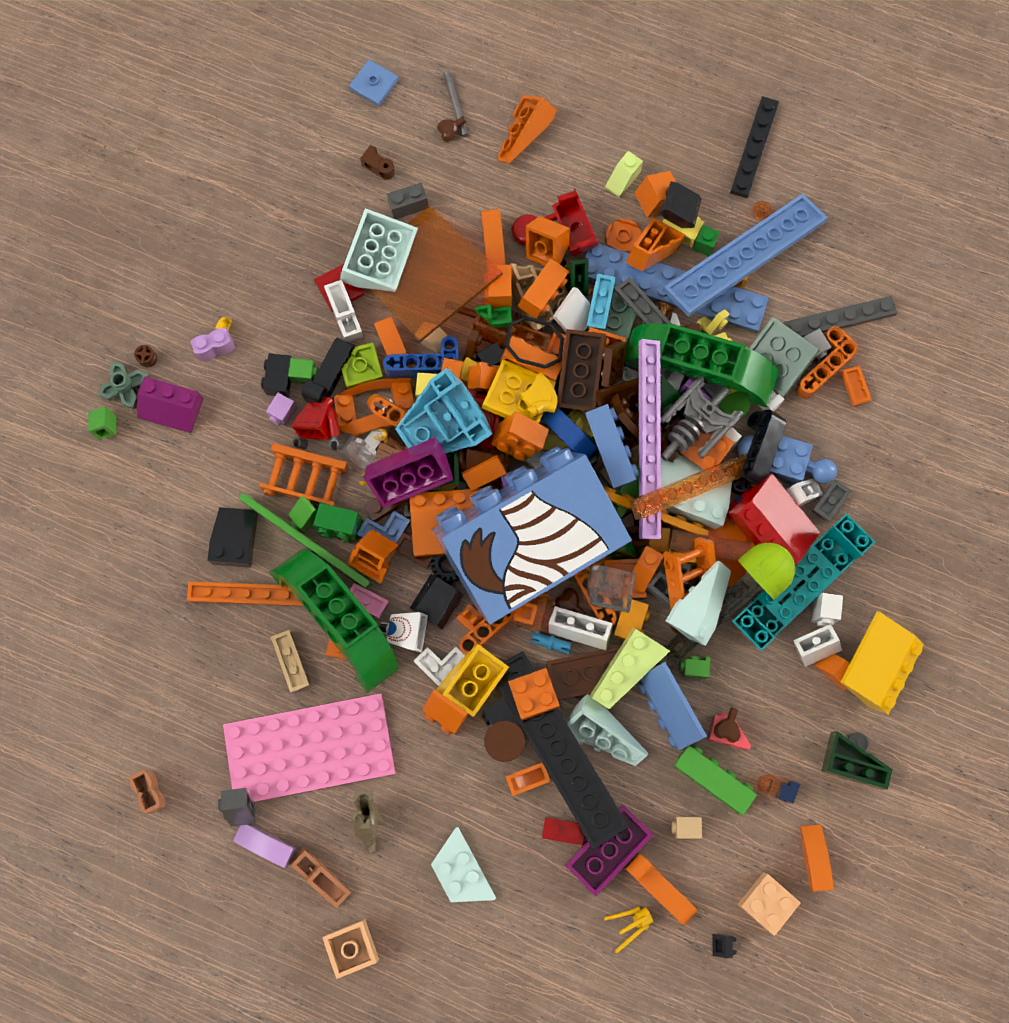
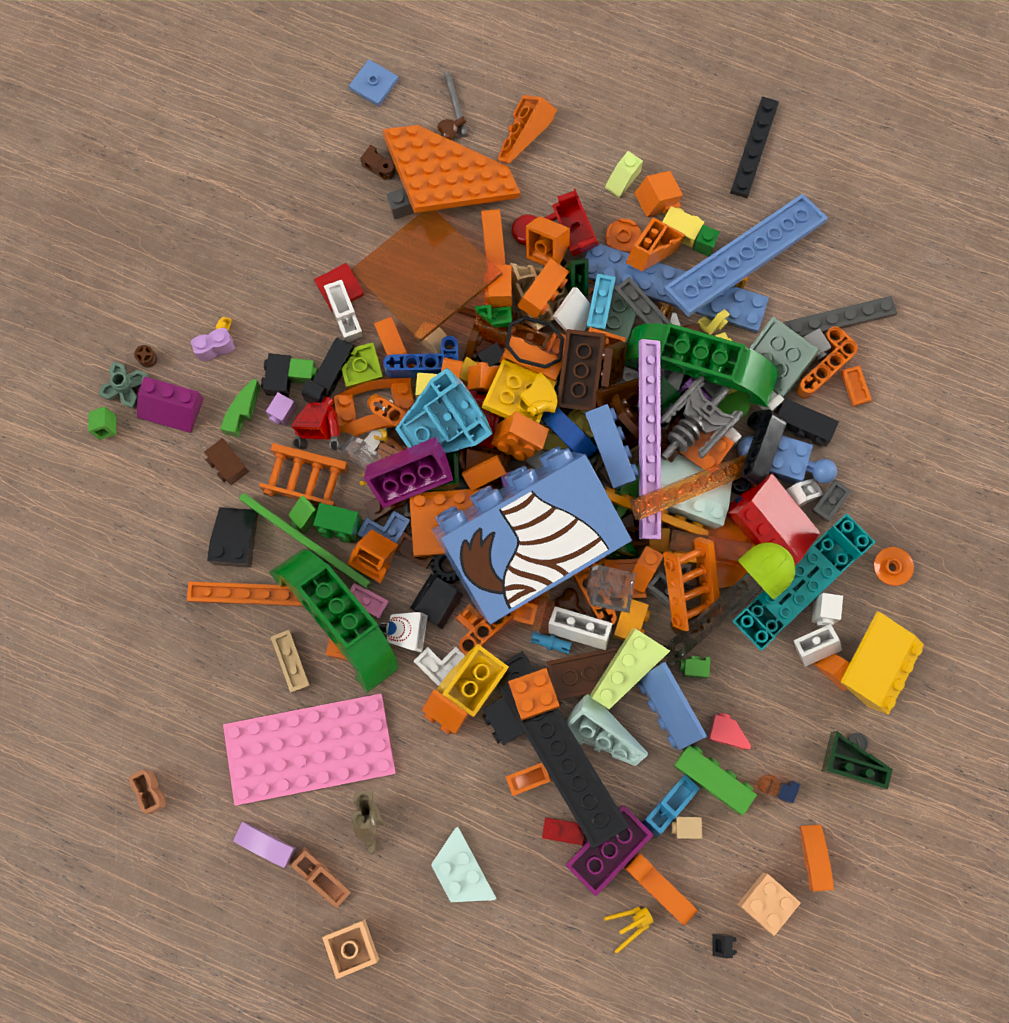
(226, 461): none -> reddish brown brick
(237, 807): dark grey brick -> none
(241, 409): none -> bright green slope
(378, 252): light aqua slope -> none
(444, 173): none -> orange plate
(504, 741): reddish brown tile -> none
(670, 806): none -> dark azure slope
(680, 206): black slope -> none
(700, 609): light aqua wedge -> none
(728, 727): reddish brown rock -> none
(761, 214): clear orange plate -> none
(807, 423): none -> black brick
(900, 560): none -> orange dish

